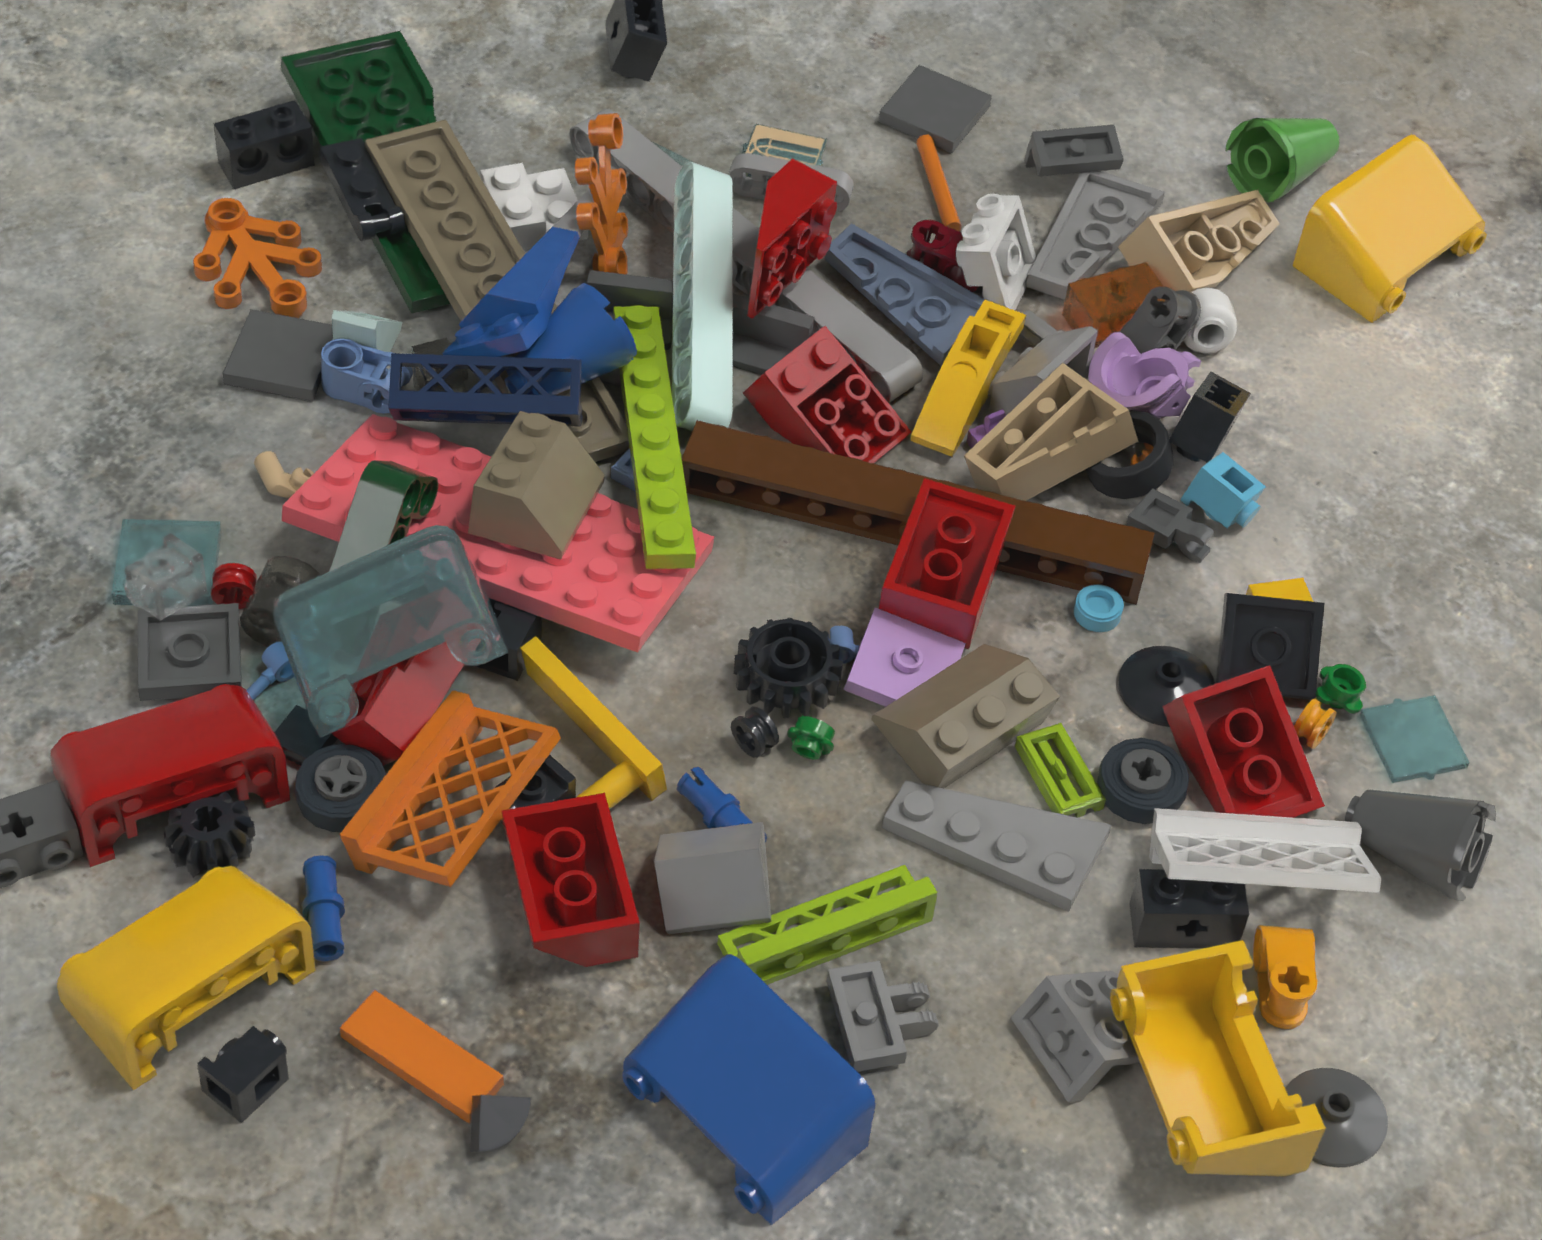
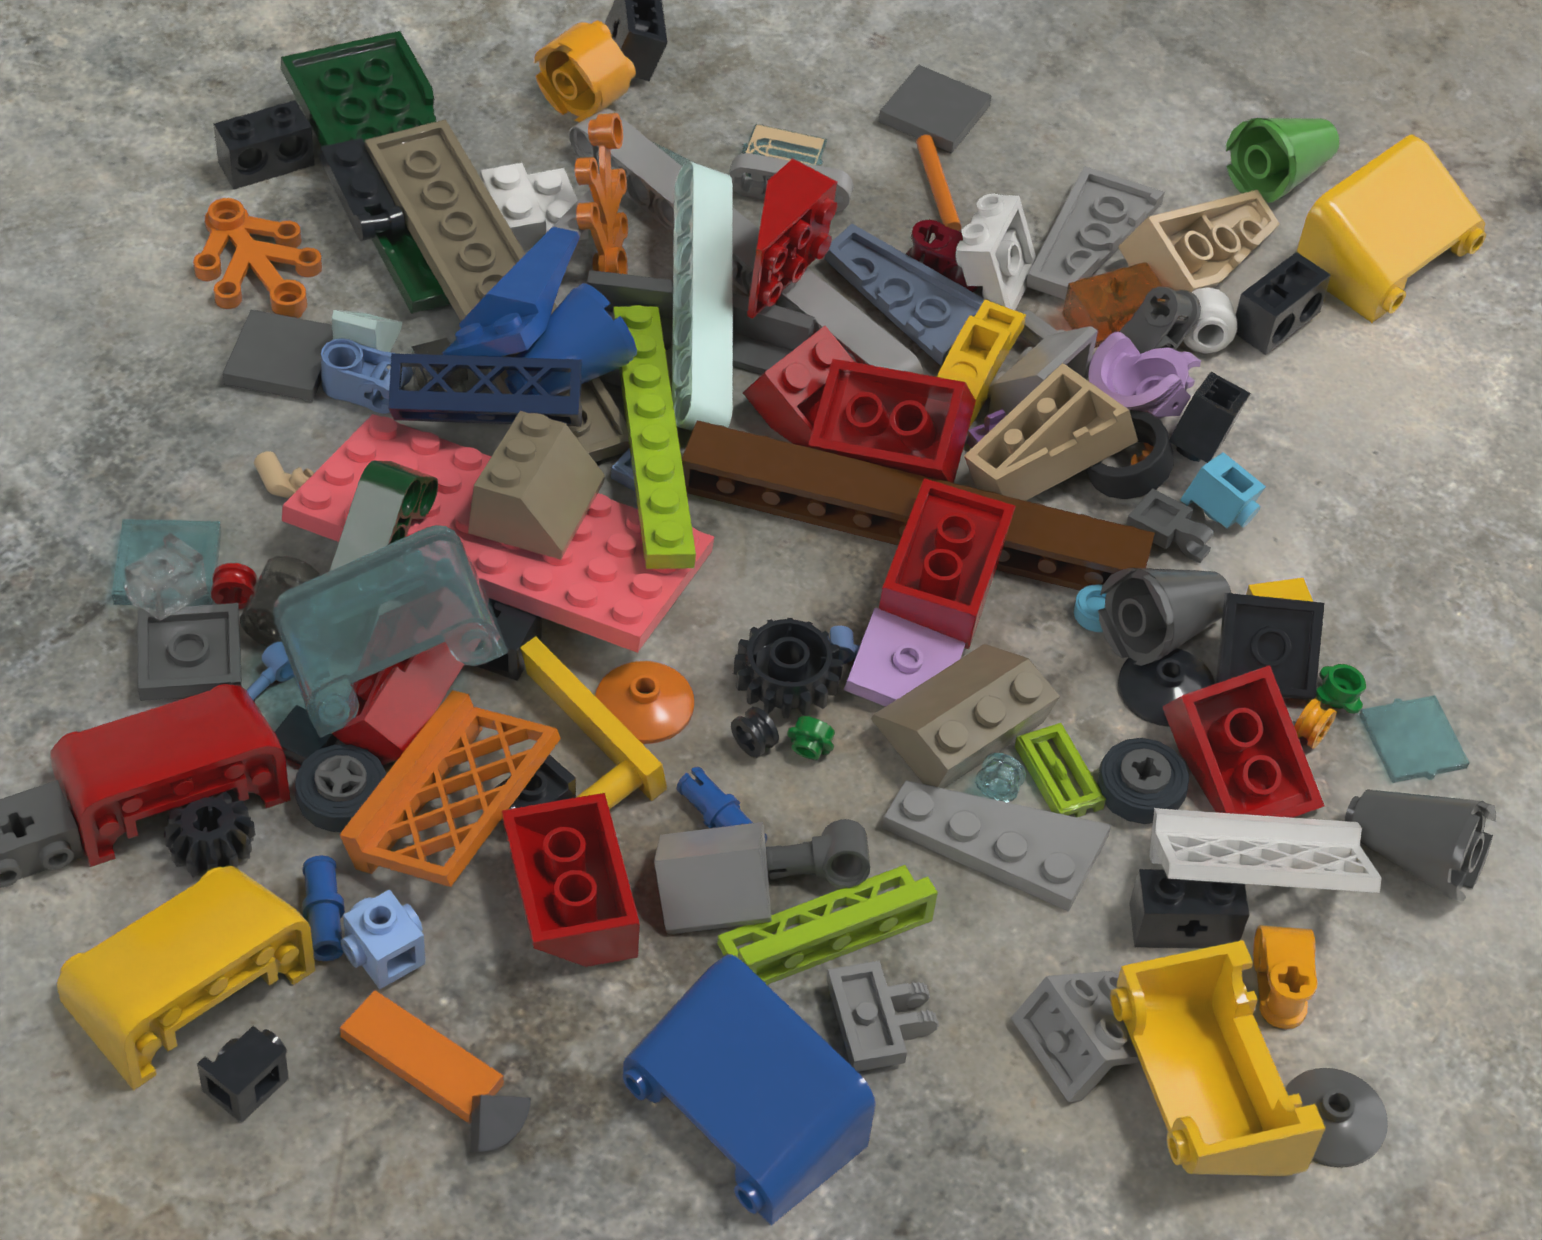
(383, 938): none -> light blue brick
(583, 70): none -> light orange brick
(651, 715): none -> orange dish
(837, 855): none -> dark grey pin
(894, 418): none -> red slope
(1000, 777): none -> clear light blue bush
(1074, 150): dark grey panel -> none
(1159, 609): none -> dark grey cone
(1281, 302): none -> black brick

